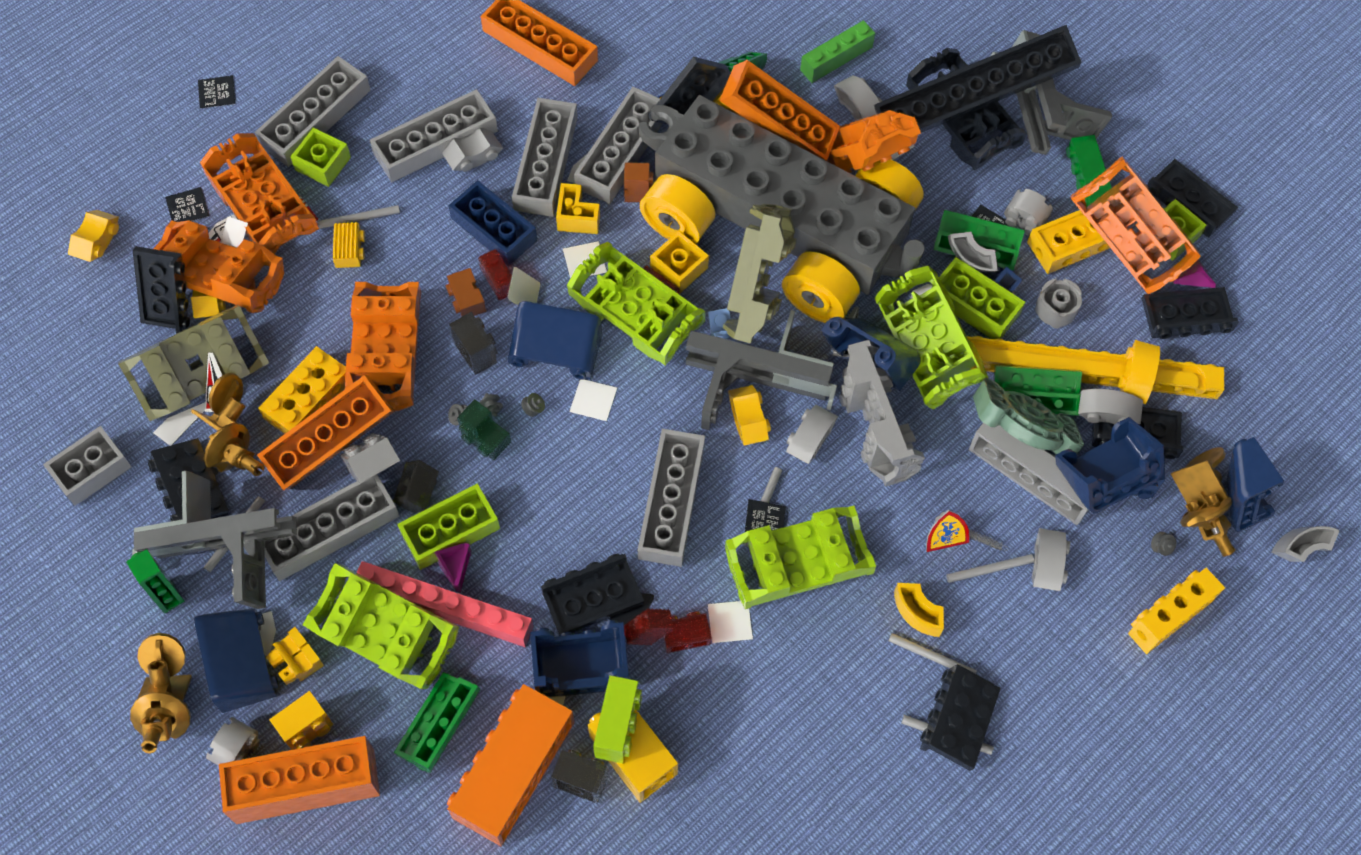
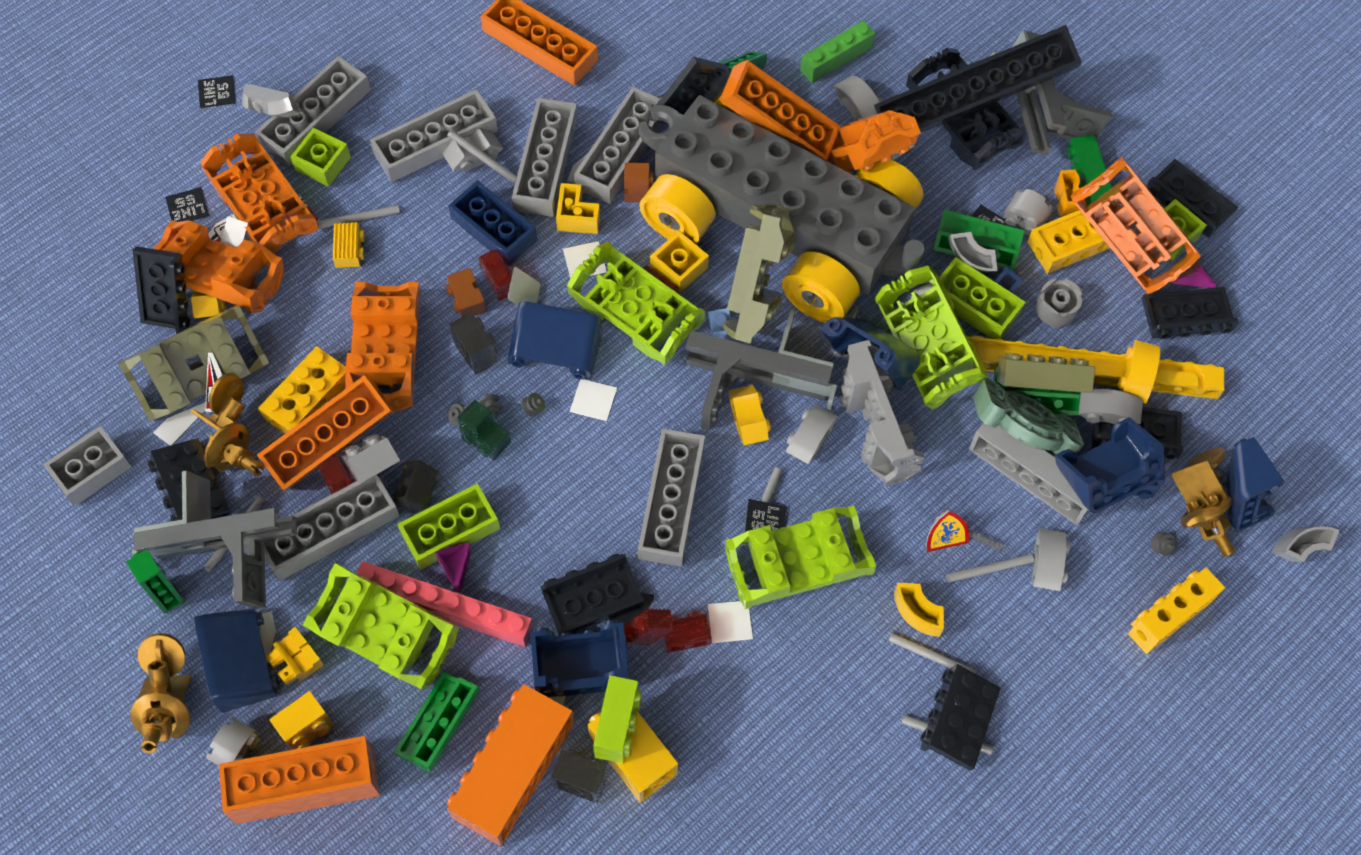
(93, 235): yellow brick -> none
(269, 101): none -> light grey brick
(334, 475): none -> clear red brick
(482, 156): none -> light grey bar
(1046, 374): none -> olive brick
(1065, 186): none -> light orange brick

